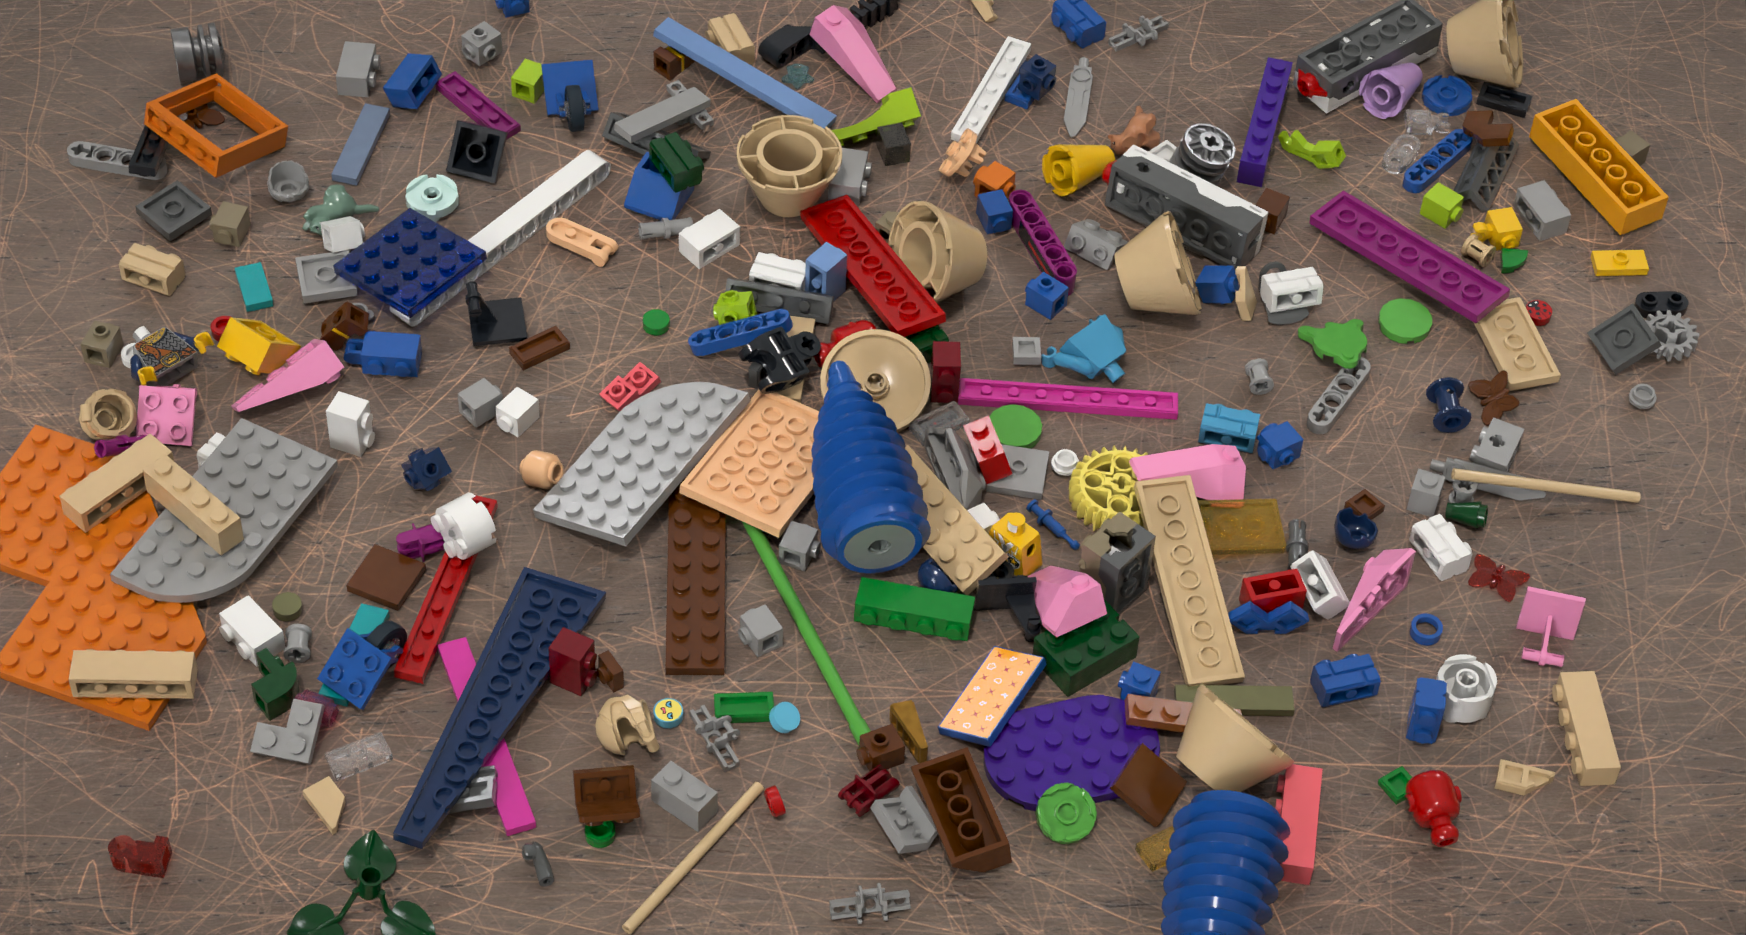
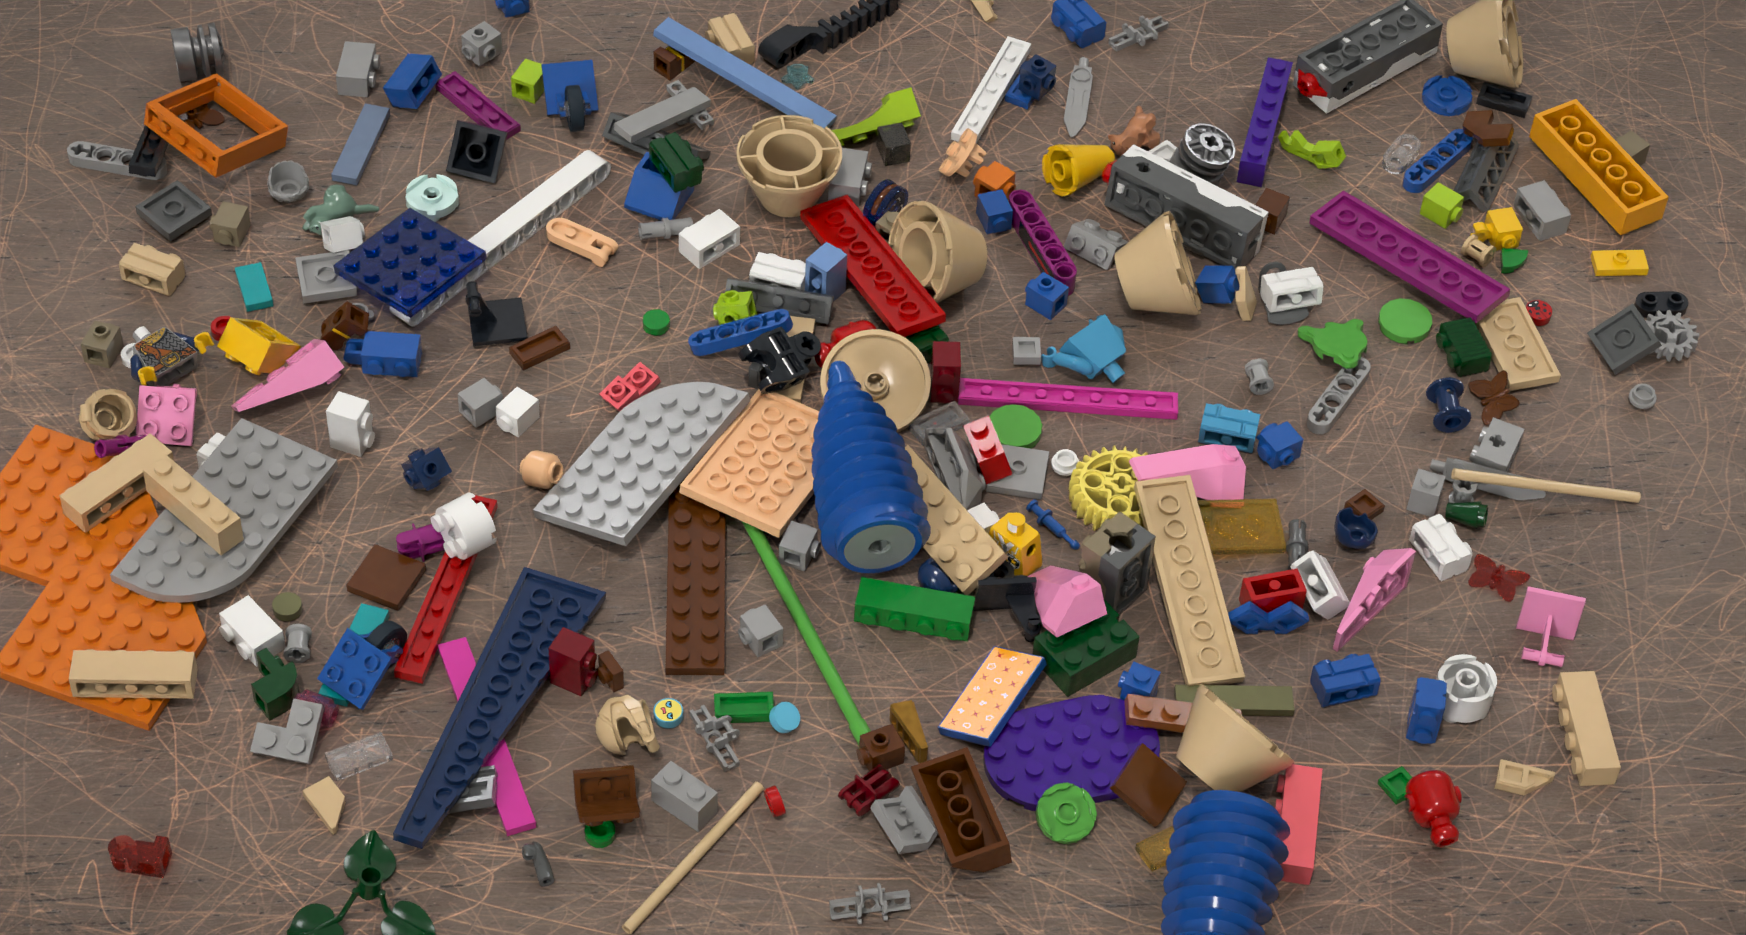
(853, 50): bright pink wedge -> none
(884, 198): none -> clear blue head
(1389, 89): lavender cone -> none
(1422, 638): blue piece -> none
(1423, 123): clear plate -> none
(1464, 347): none -> dark green brick

